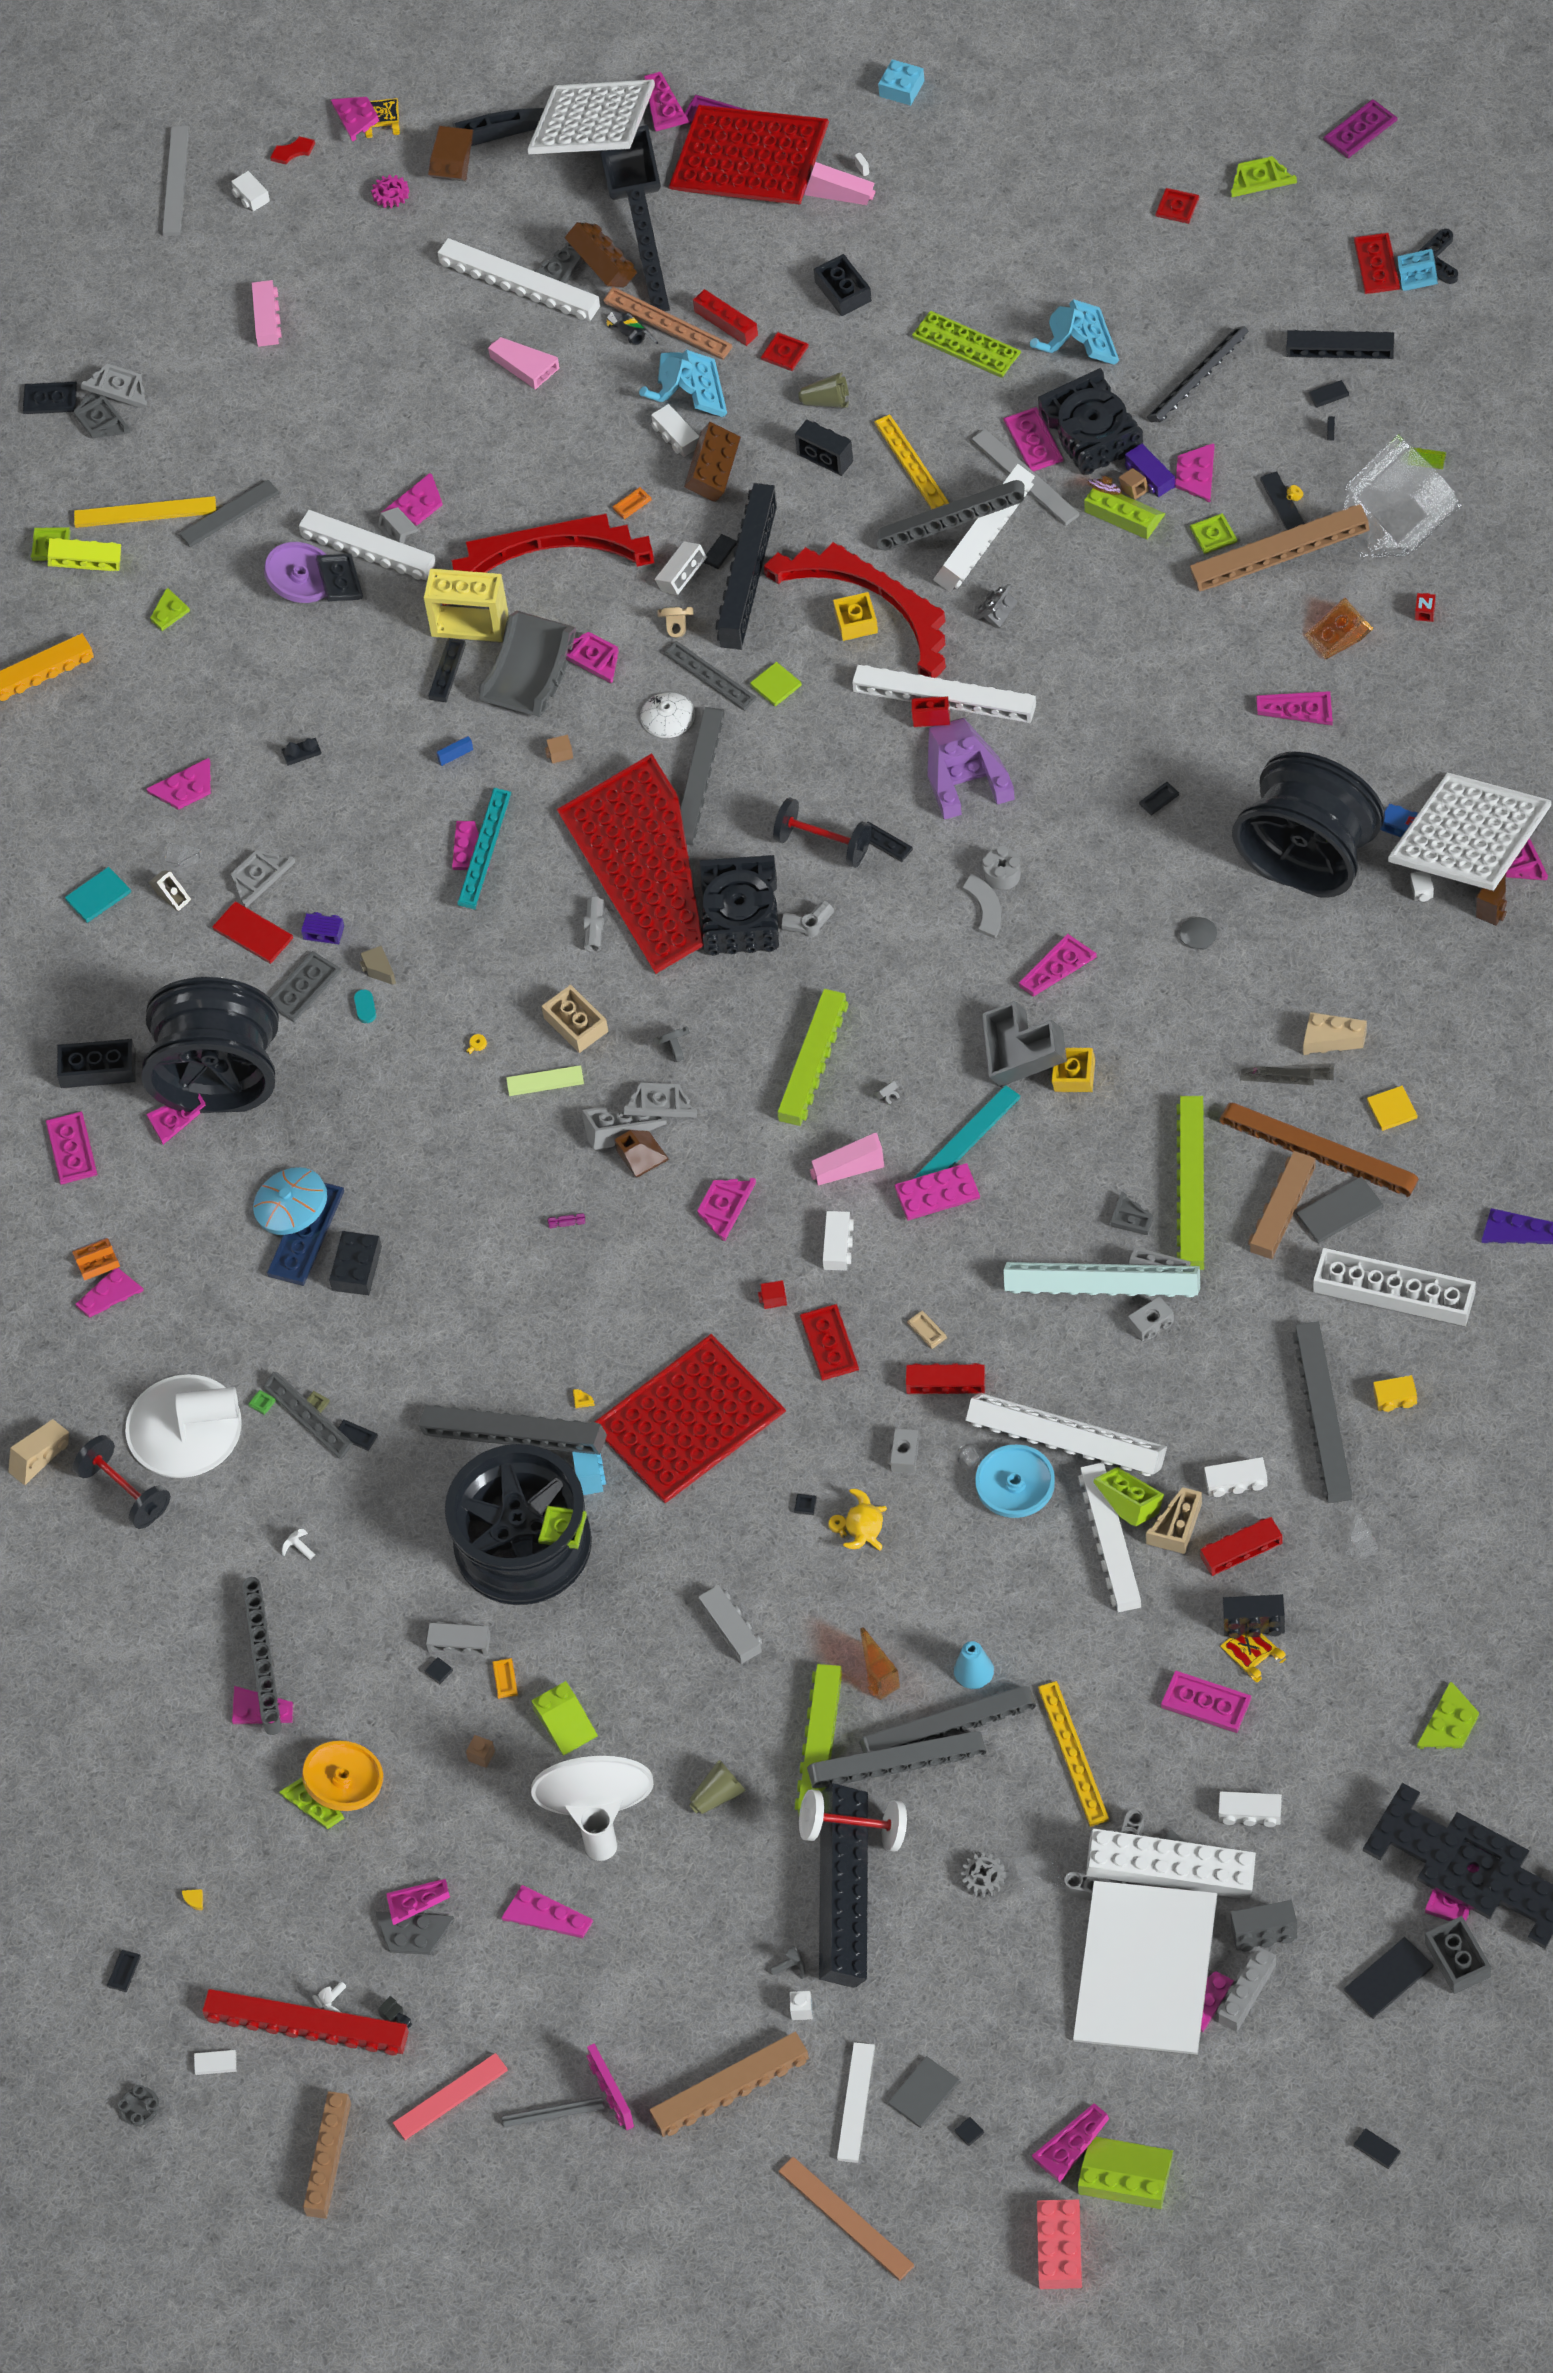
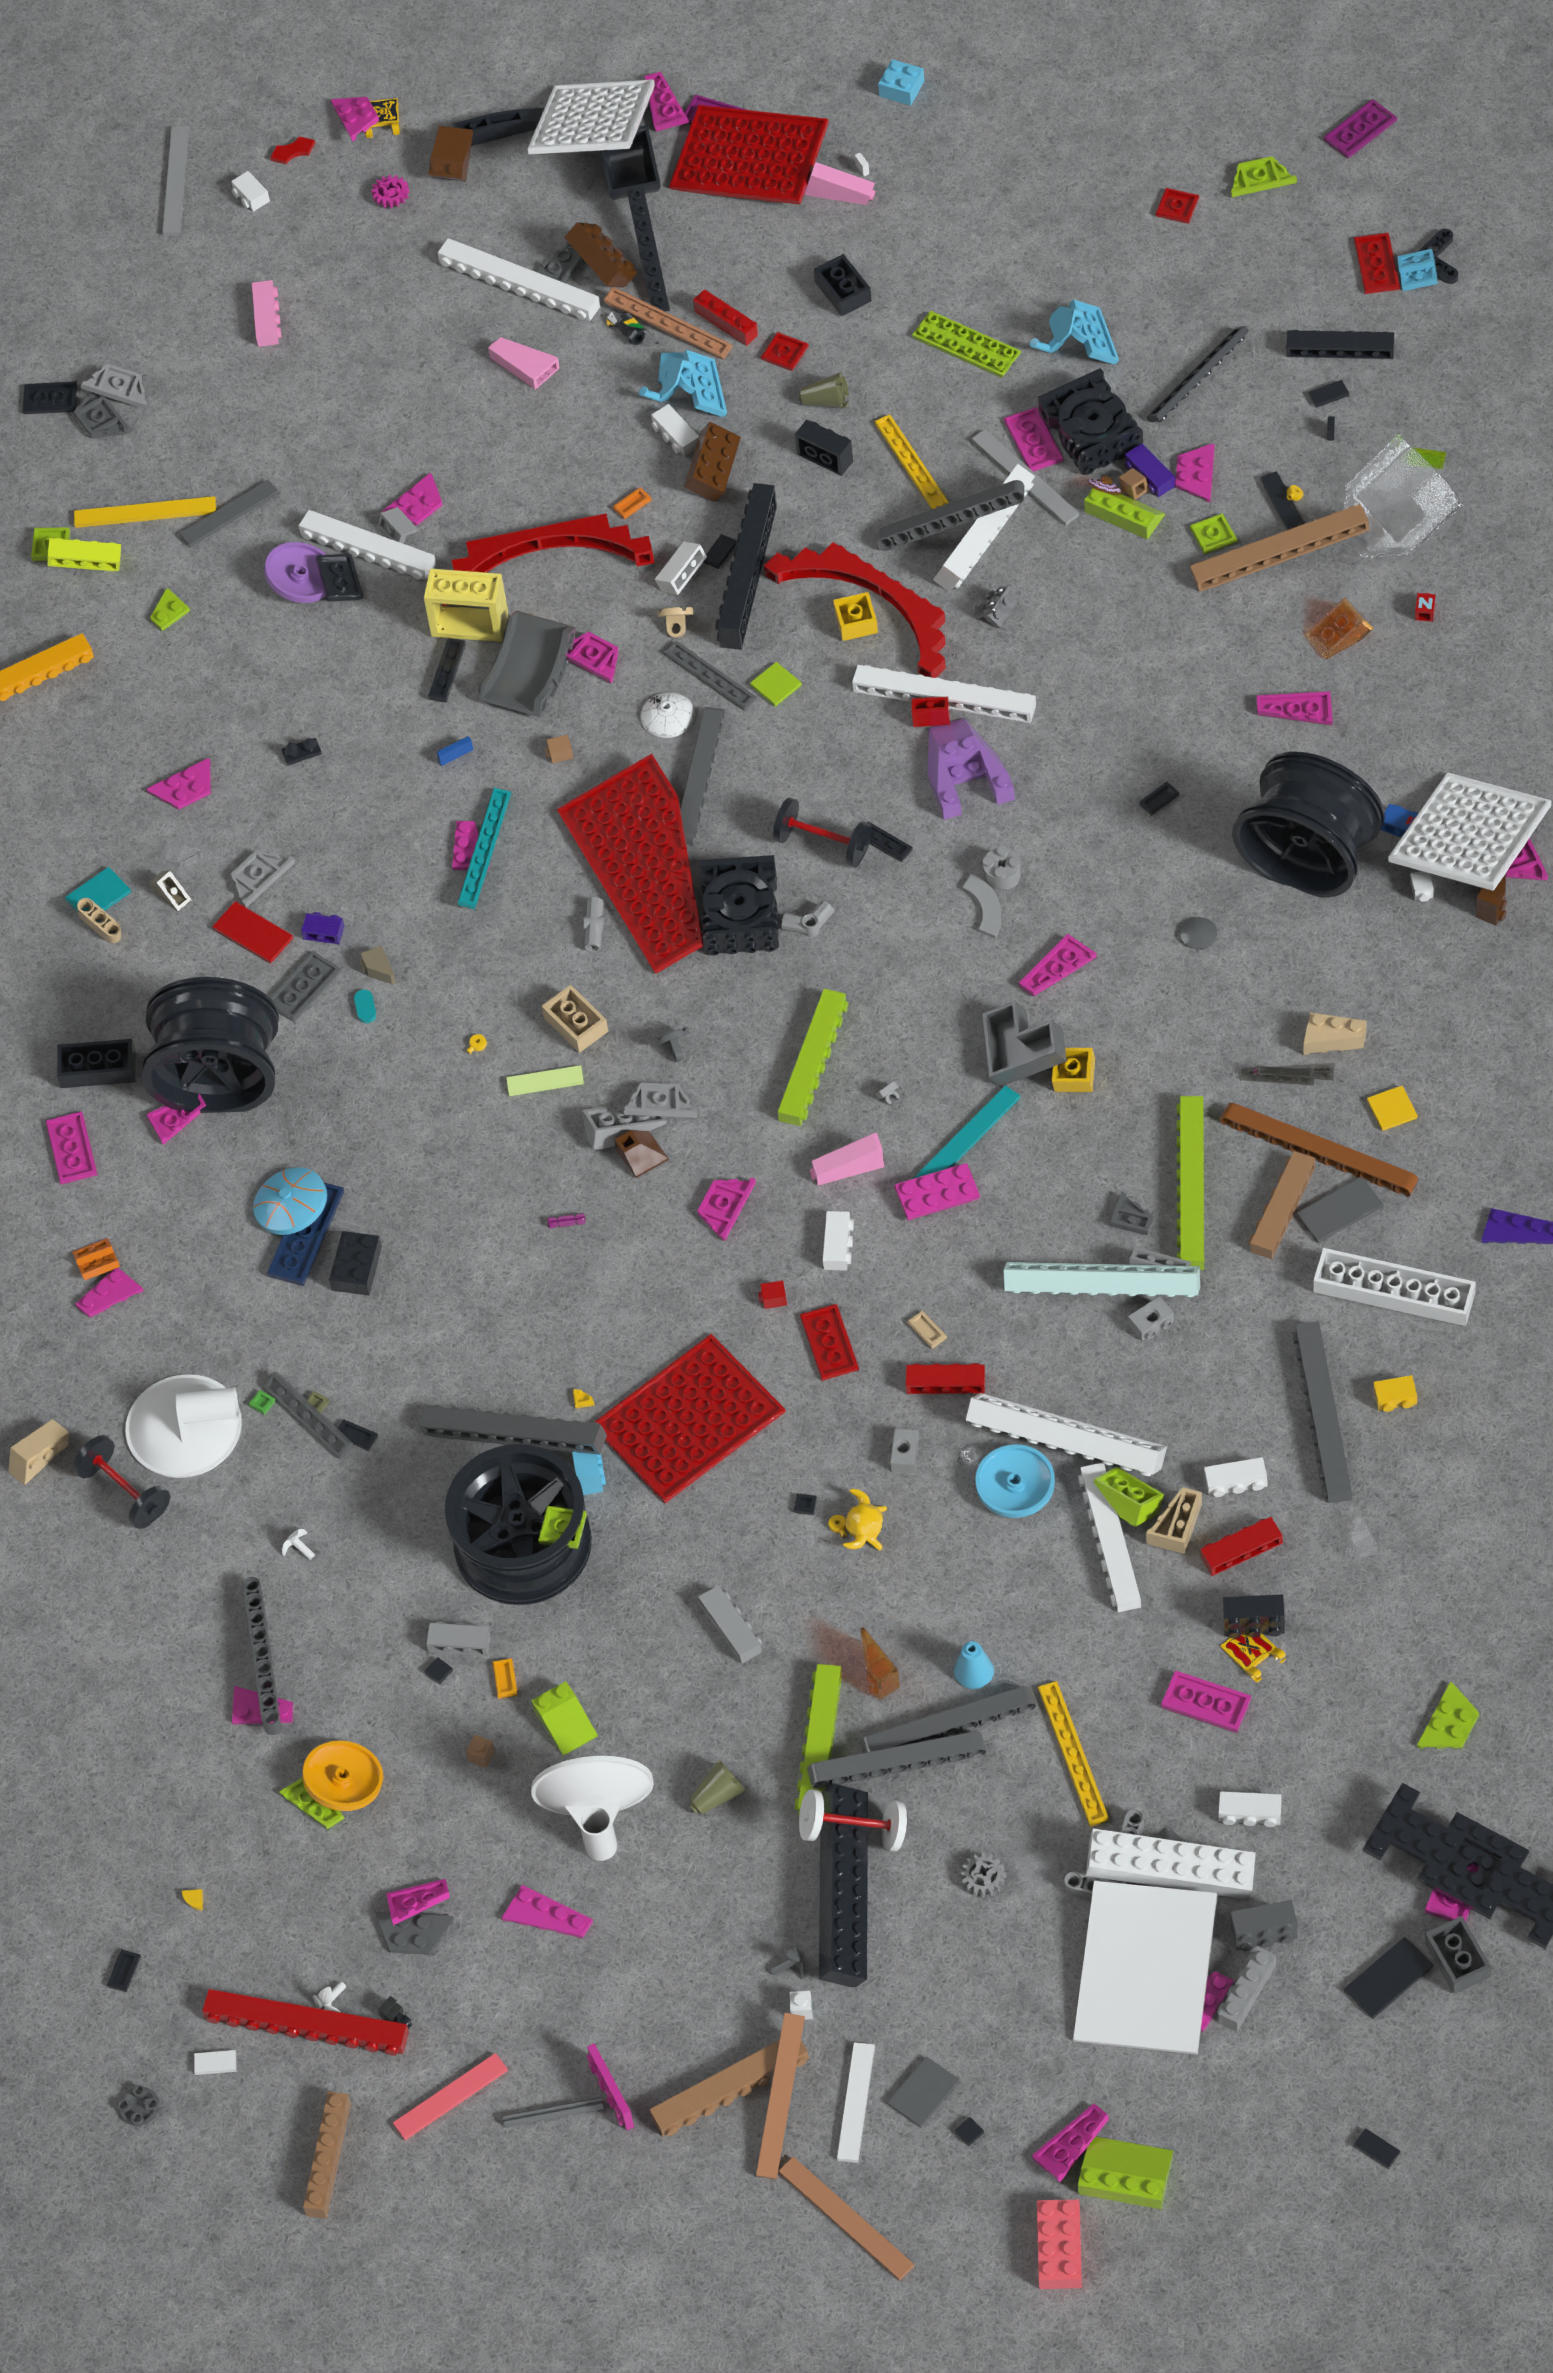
(96, 913): none -> tan beam
(780, 2096): none -> nougat tile

